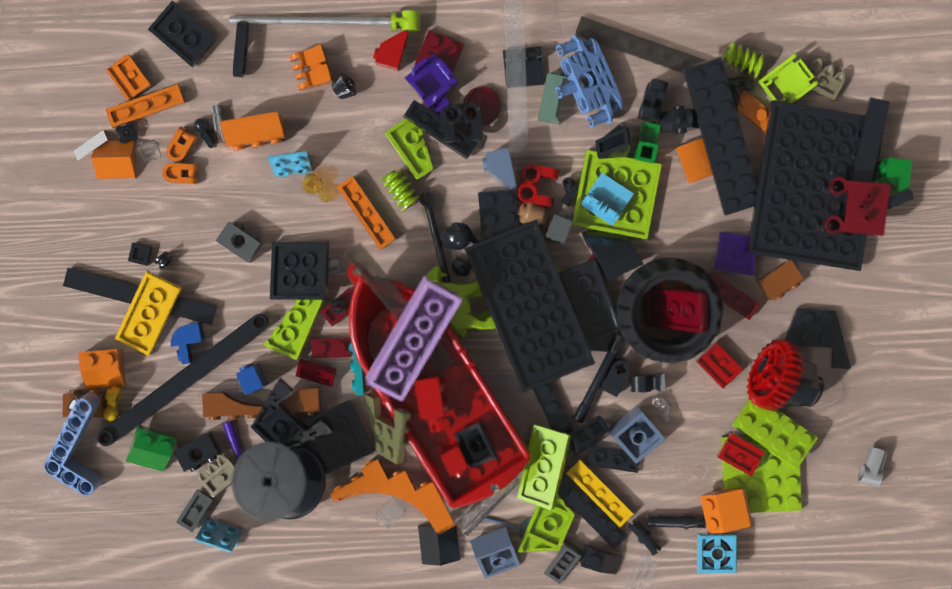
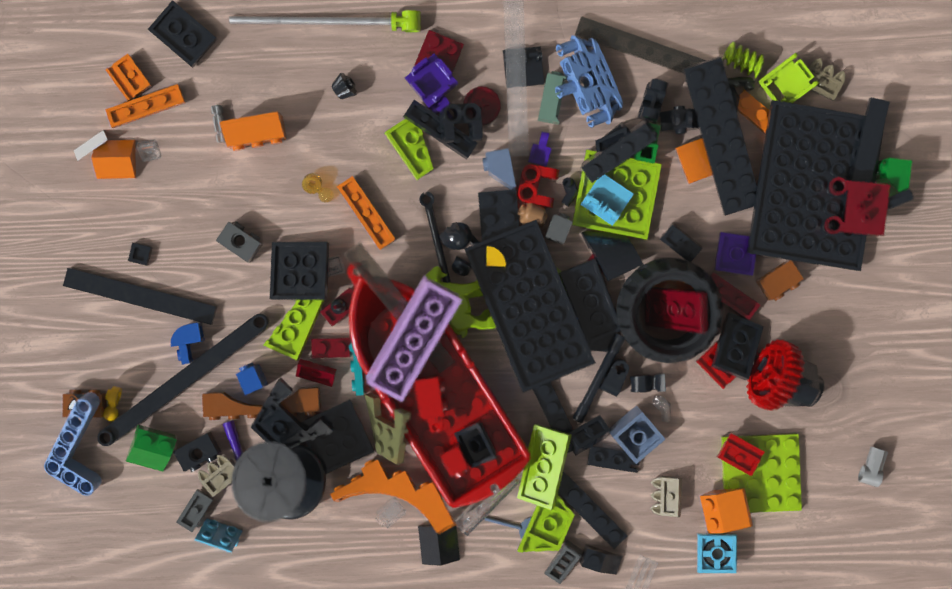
(102, 368): orange slope -> none
(131, 133): black plate -> none
(148, 313): yellow tile -> none
(163, 260): black bush -> none
(174, 173): orange plate -> none
(176, 151): orange plate -> none
(205, 132): black axle -> none
(240, 50): black beam -> none
(290, 163): medium azure hinge -> none
(317, 61): orange legs -> none
(391, 51): red slope -> none
(400, 189): lime piece -> none
(495, 258): none -> yellow tile
(495, 552): sand blue slope -> none
(540, 153): none -> dark purple plate
(599, 492): yellow plate -> none
(621, 150): none -> black arch
(644, 537): black pin -> none
(668, 496): none -> plate
(676, 521): black pin -> none
(681, 242): none -> black hinge
(737, 346): none -> black plate
(775, 433): lime plate -> none
(819, 329): black wing -> none

